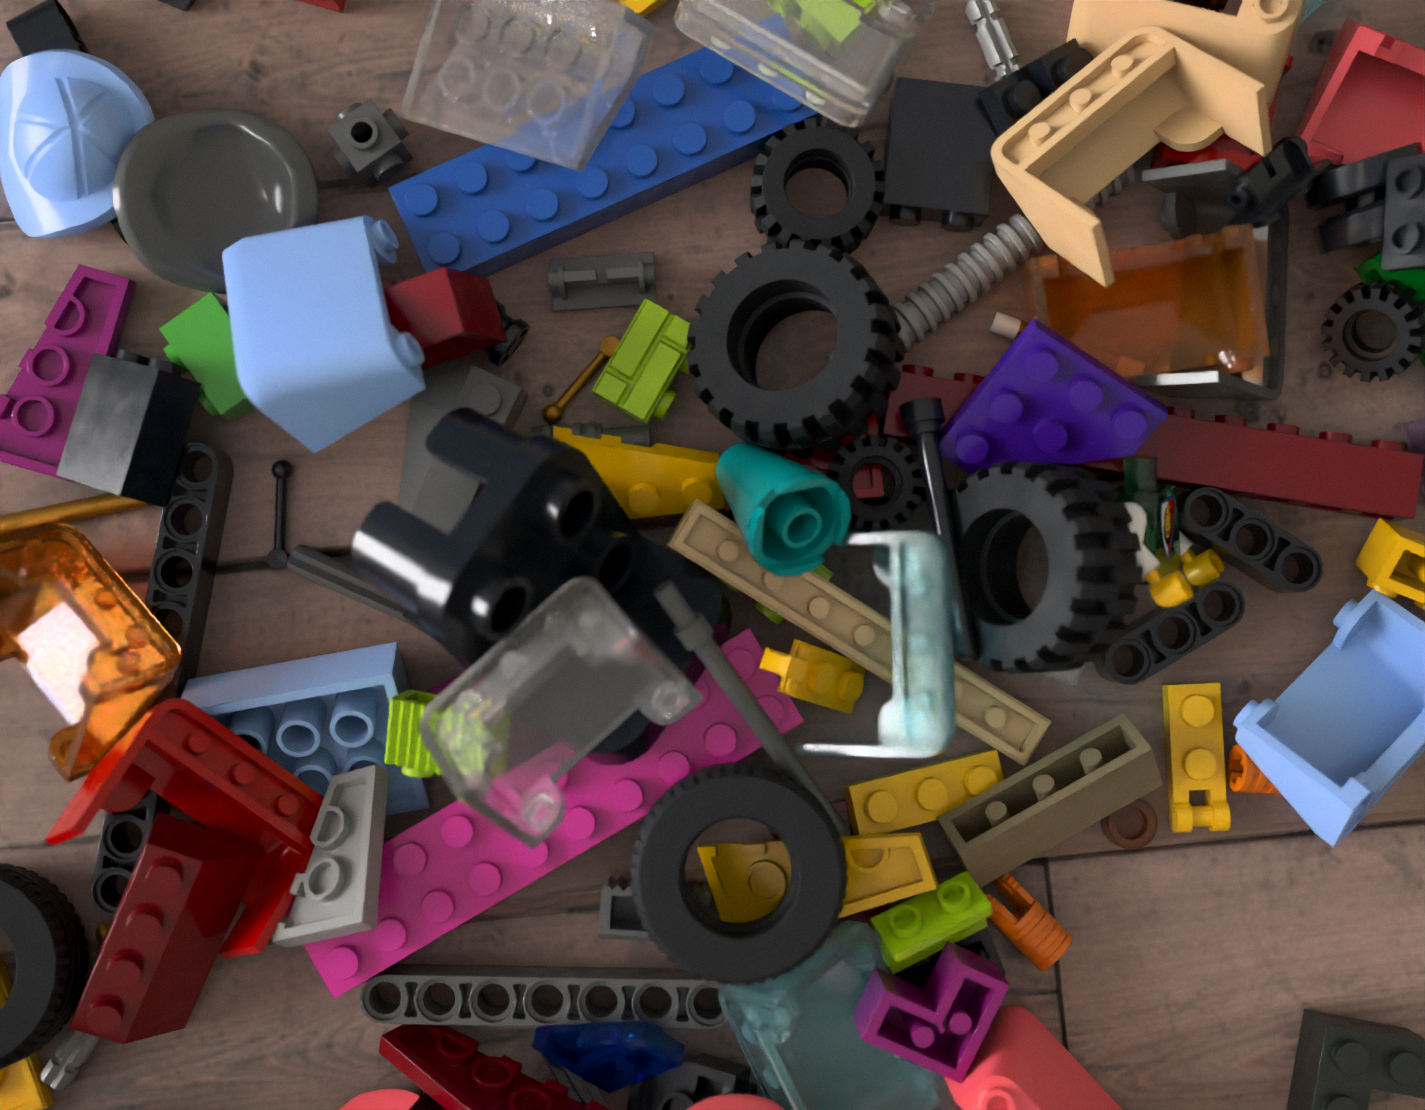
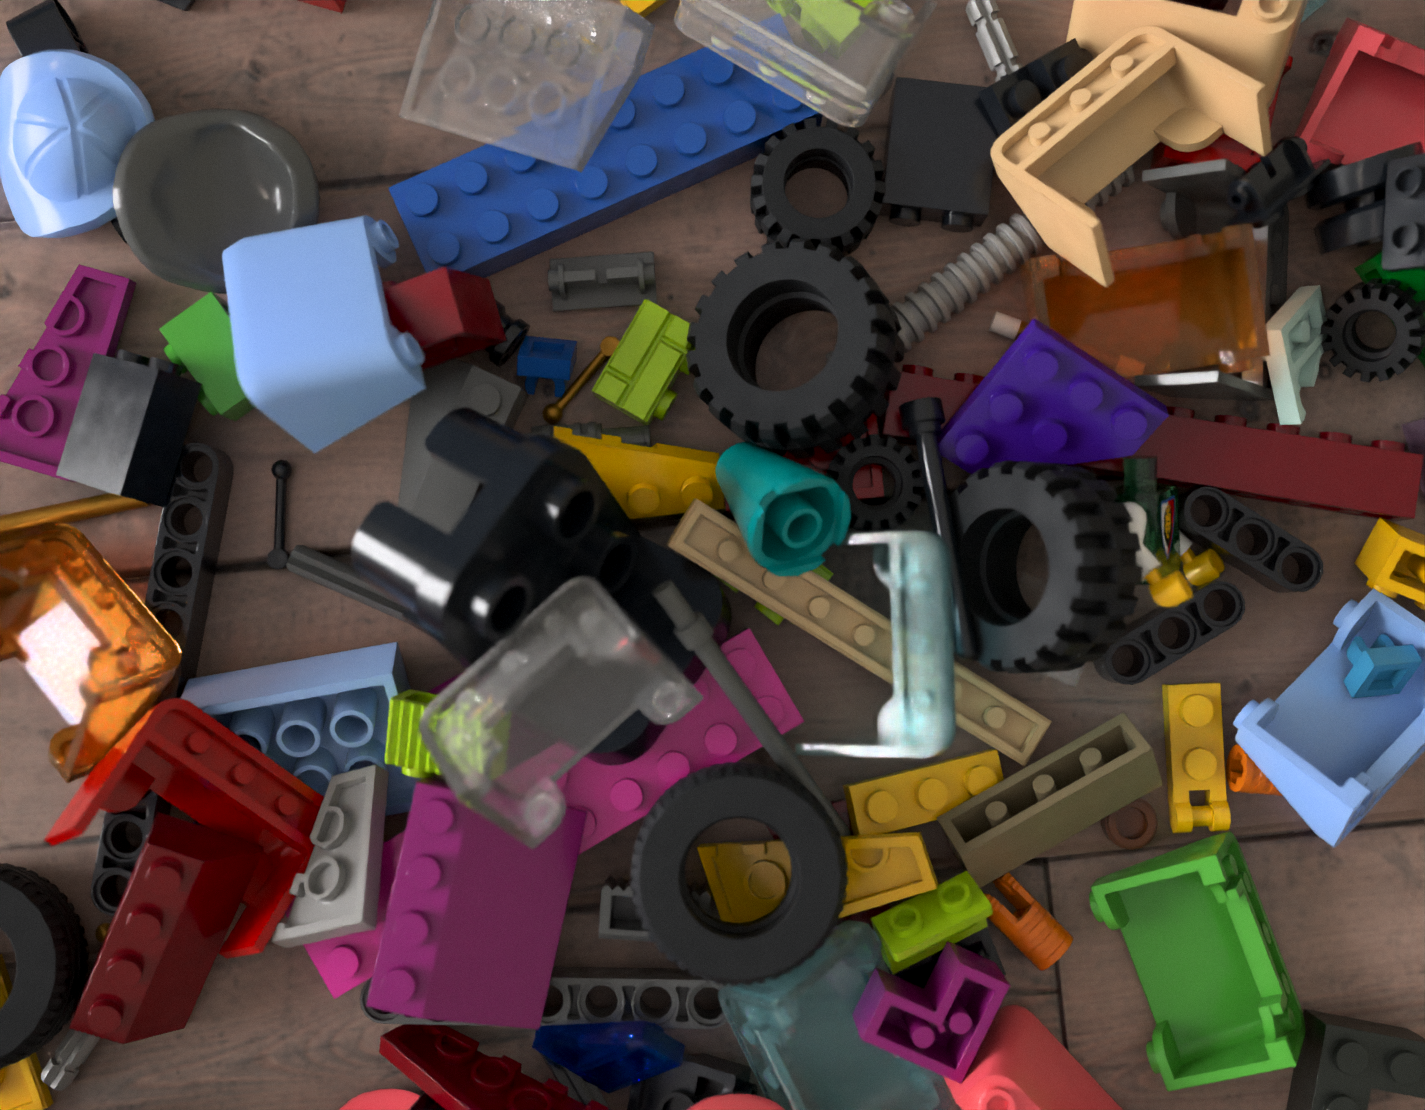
(381, 155): dark grey brick -> none
(473, 915): none -> magenta slope
(546, 359): none -> blue tile
(816, 675): yellow hinge -> none
(1204, 963): none -> bright green windscreen
(1295, 350): none -> light aqua wing
(1379, 669): none -> dark azure tile

